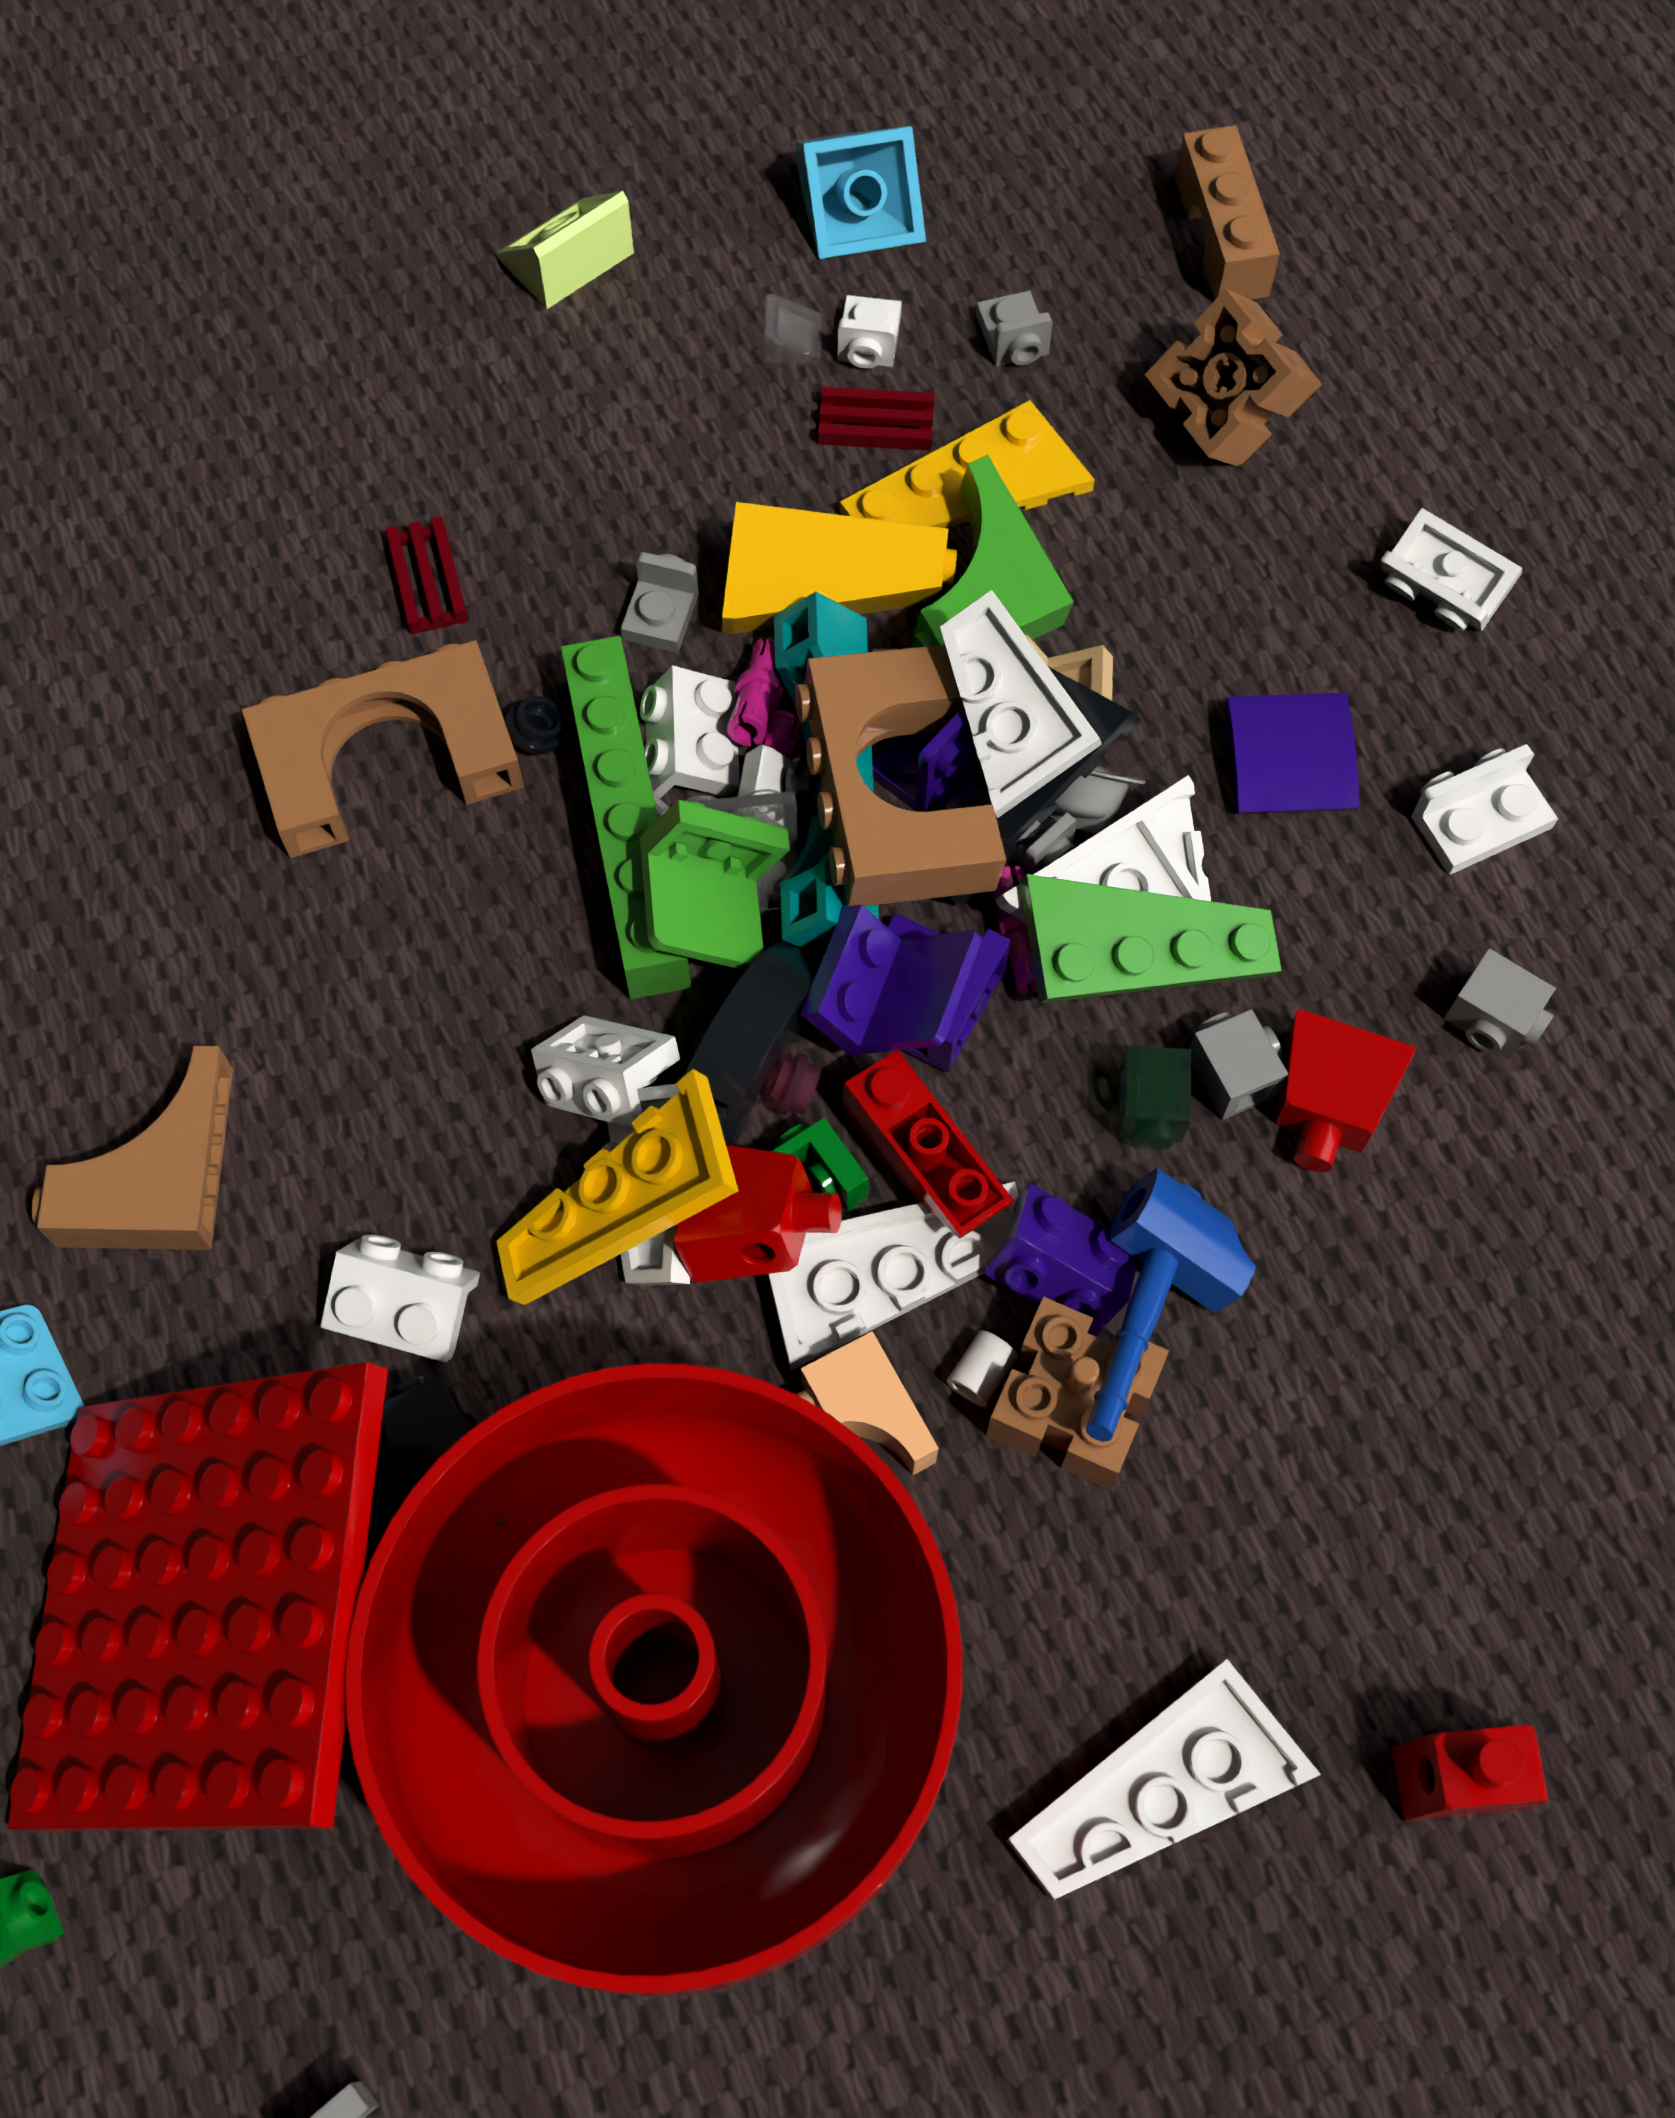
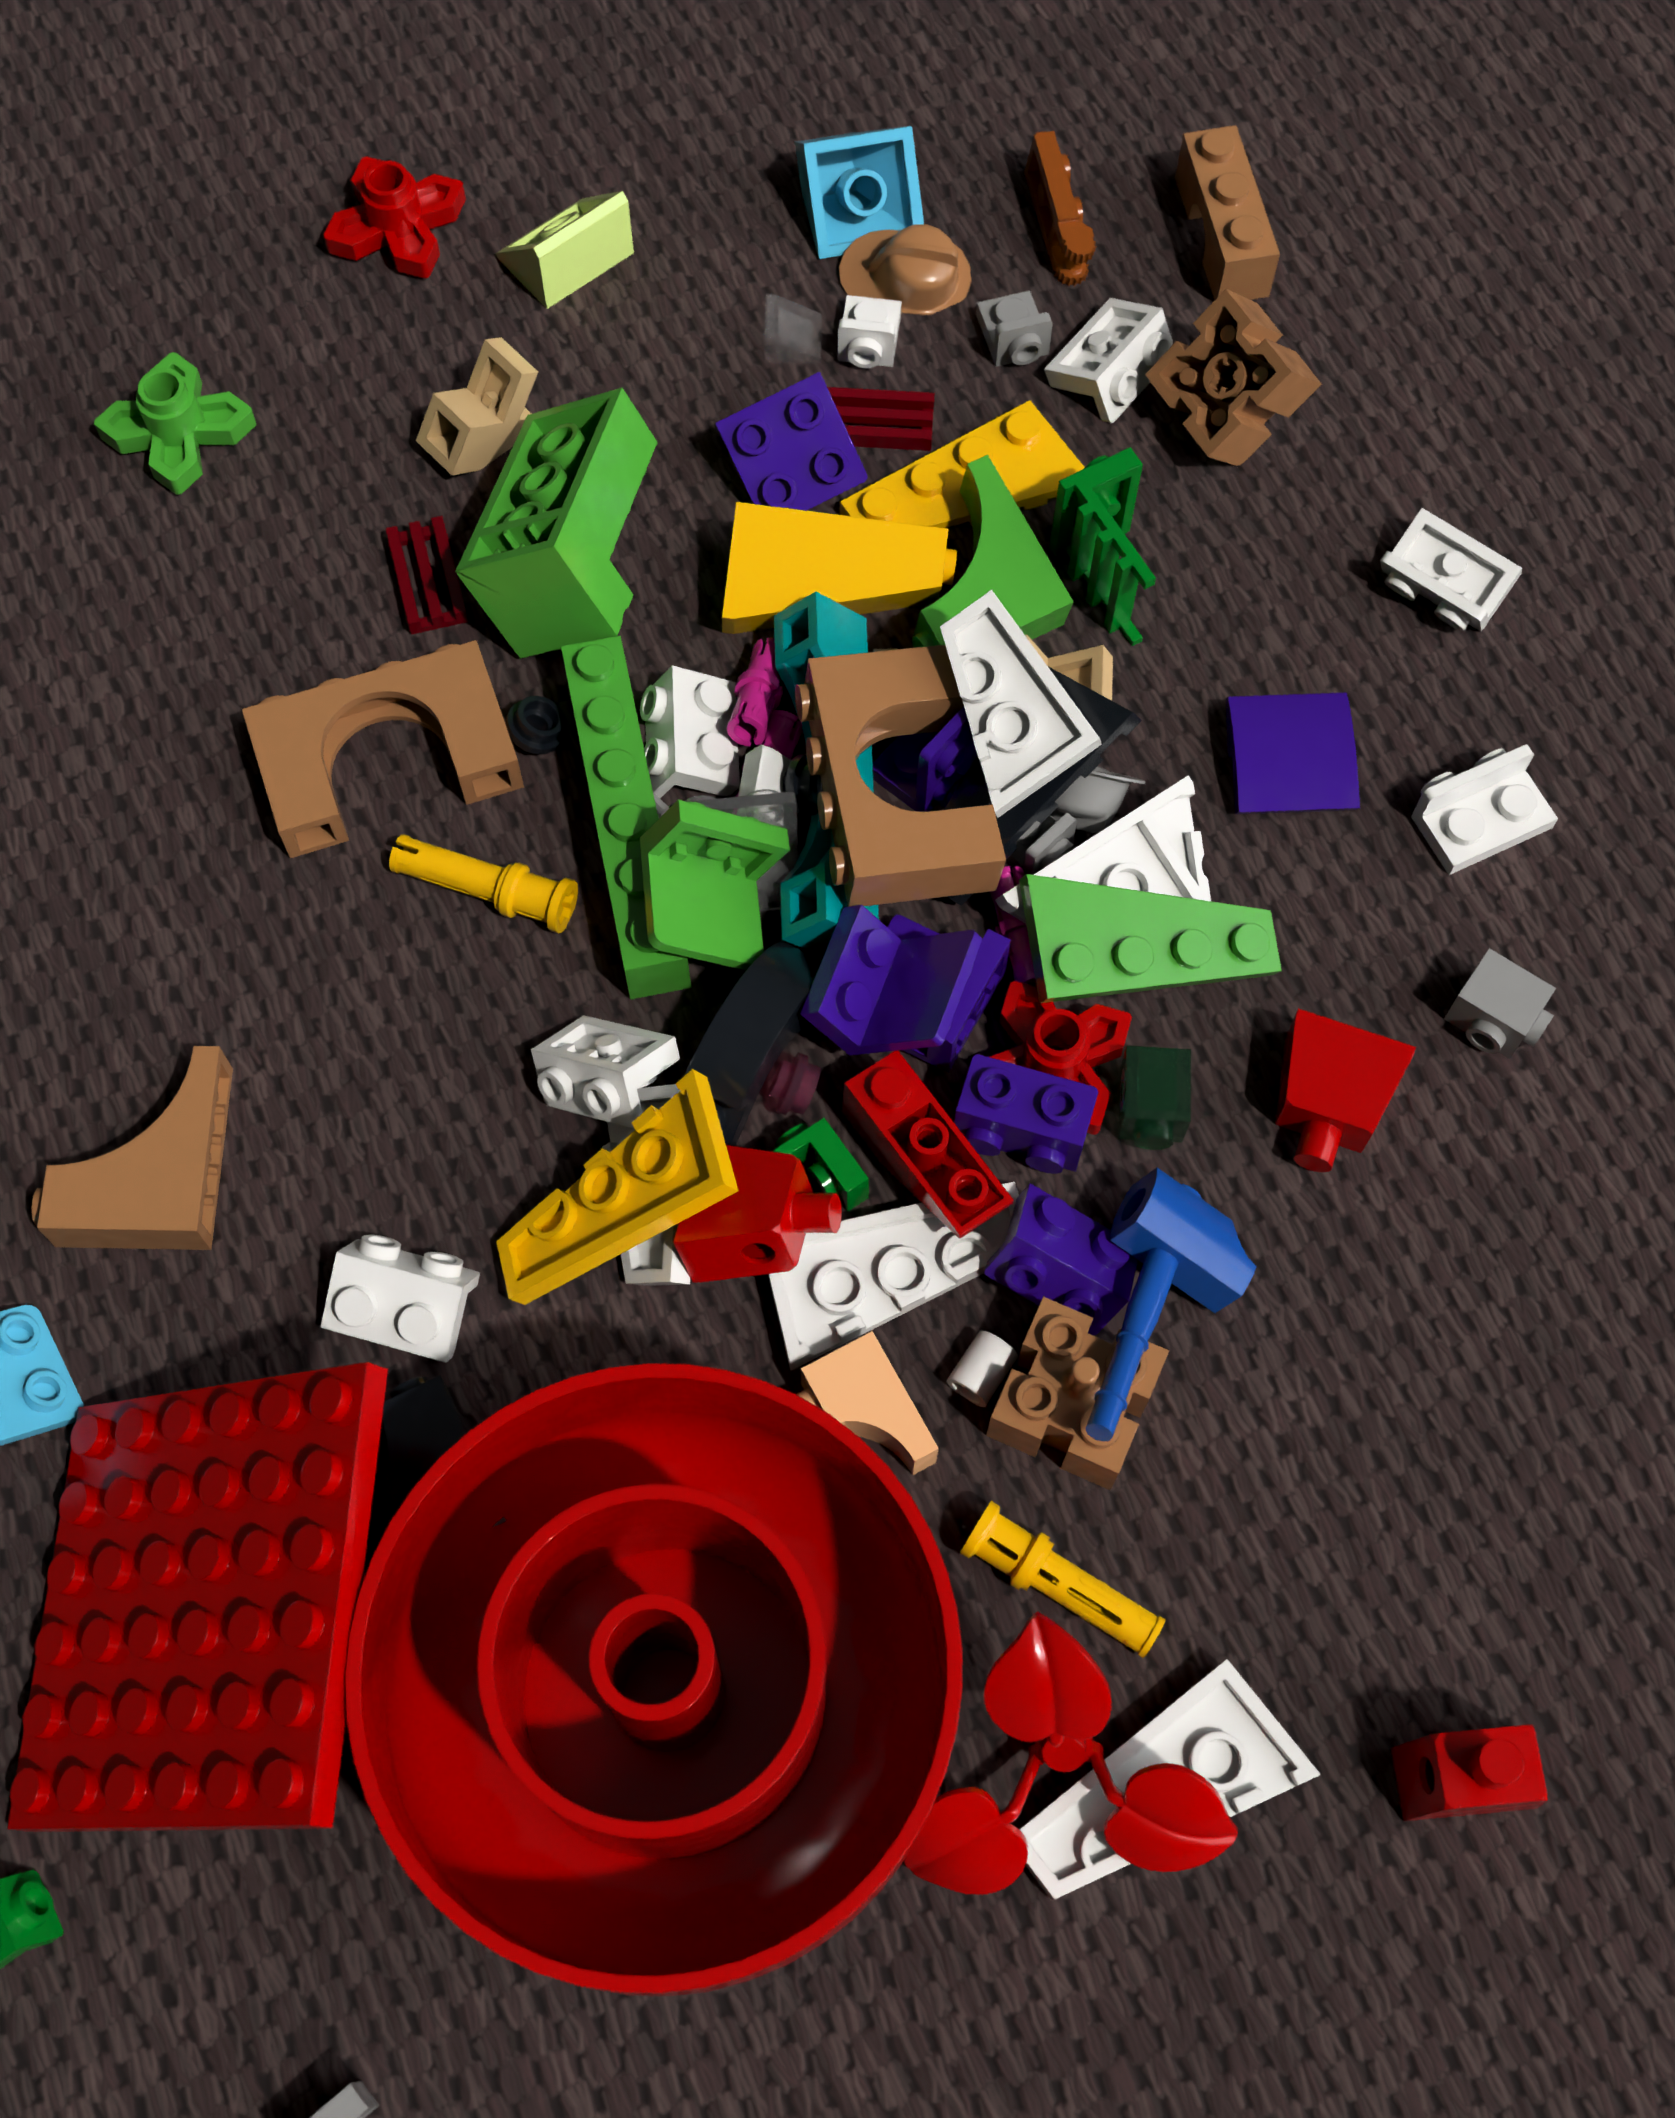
(174, 421): none -> bright green plant
(395, 215): none -> red plant
(480, 422): none -> tan brick
(509, 888): none -> yellow pin
(554, 523): none -> bright green hinge
(661, 602): light grey bracket -> none
(793, 447): none -> dark purple bracket
(907, 266): none -> medium nougat piece
(1025, 1114): none -> dark purple bracket
(1032, 1562): none -> yellow pin
(1058, 1697): none -> red plant
(1059, 213): none -> dark orange hinge
(1063, 1042): none -> red plant
(1090, 526): none -> green plate
(1112, 355): none -> white bracket
(1237, 1062): light grey brick -> none

